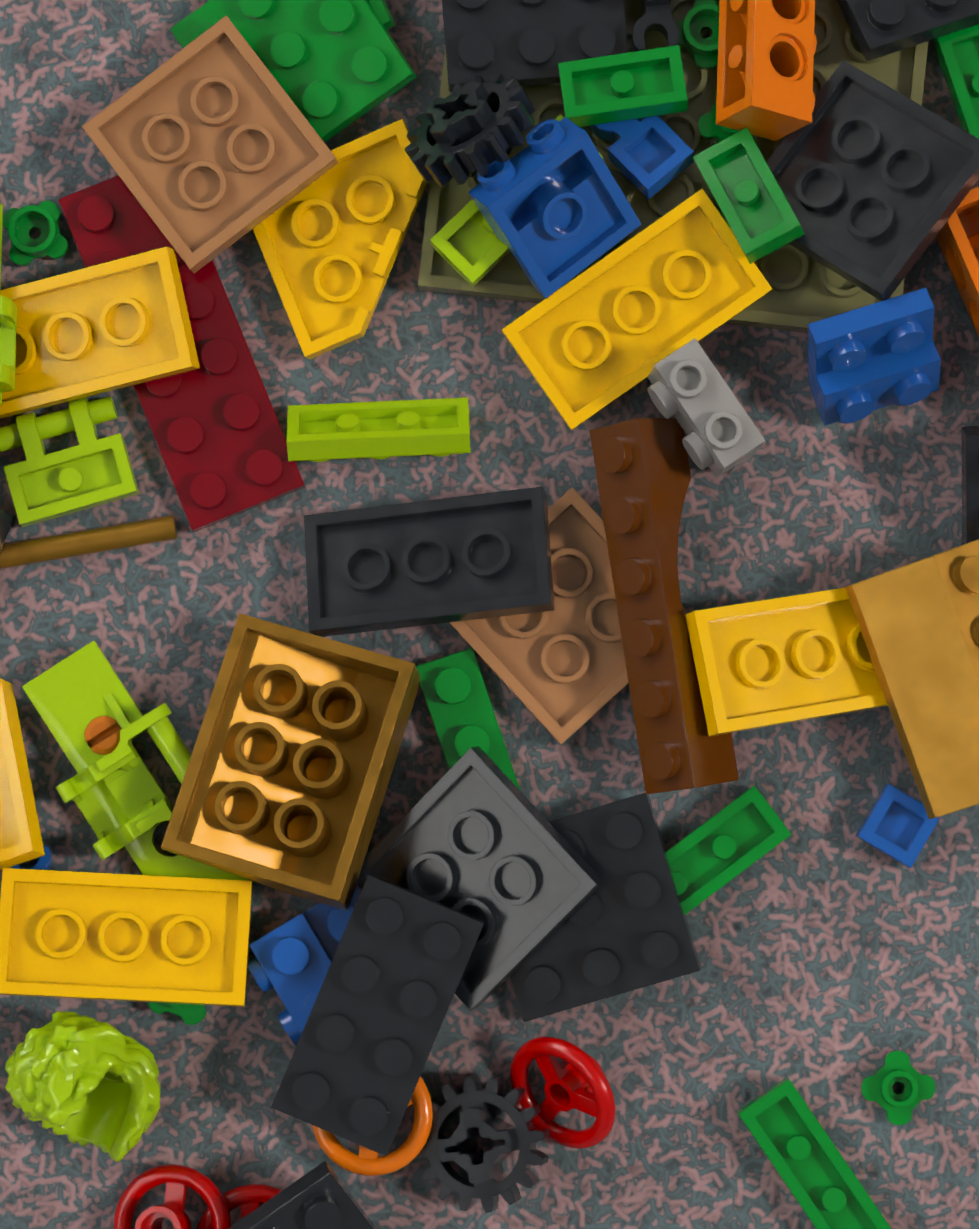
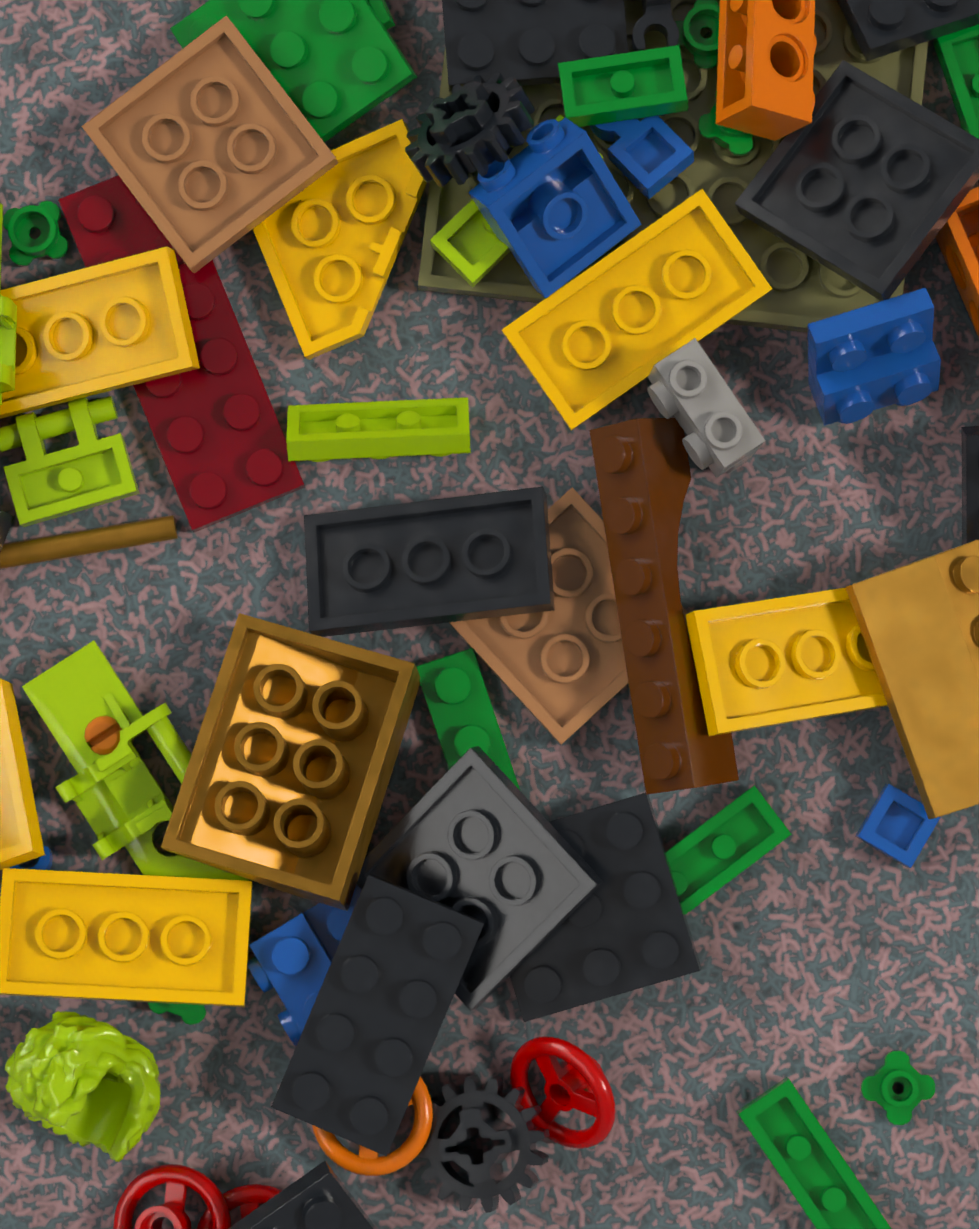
(748, 195): green plate -> none

